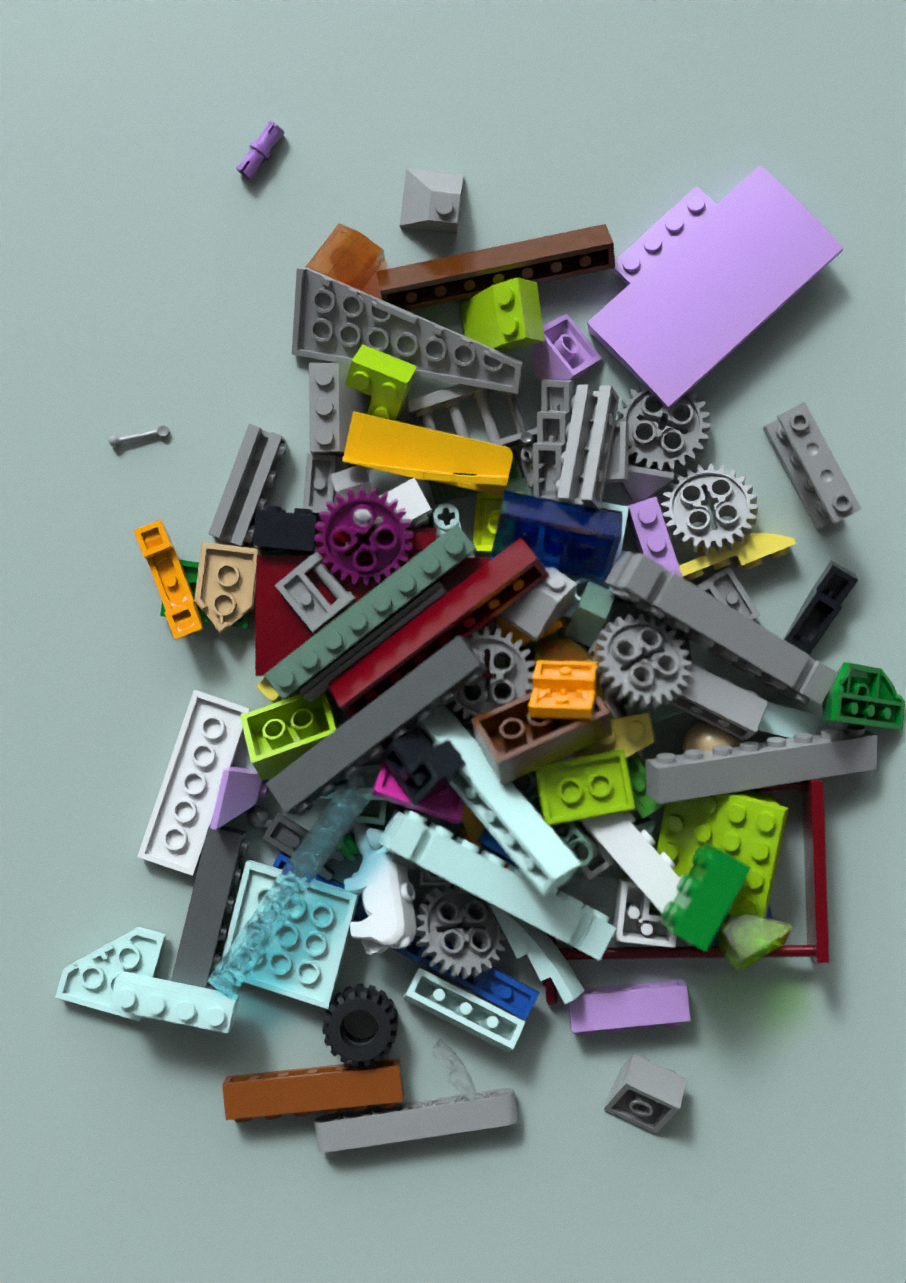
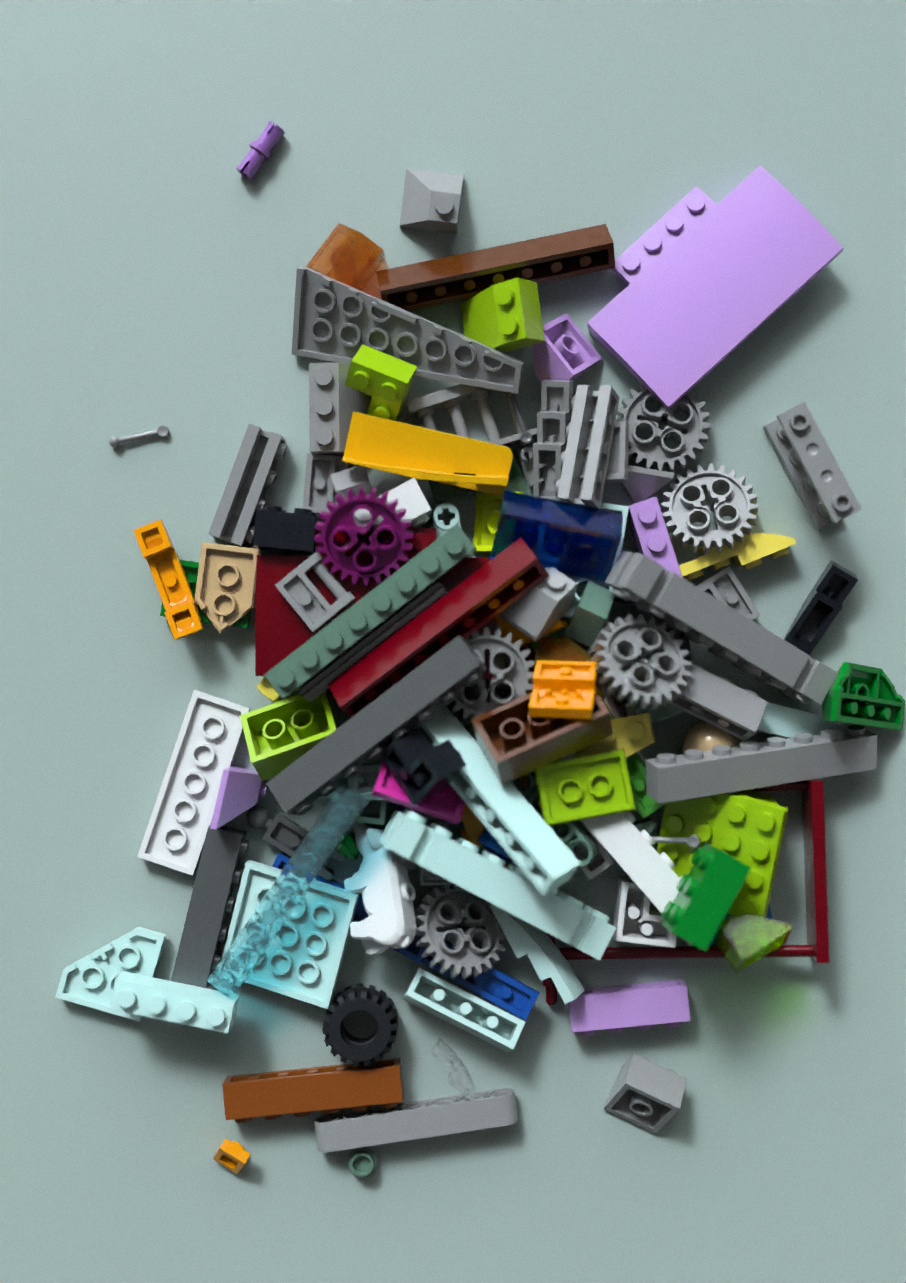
(231, 1155): none -> light orange plate
(362, 1161): none -> sand green plate
(692, 841): none -> light grey hinge

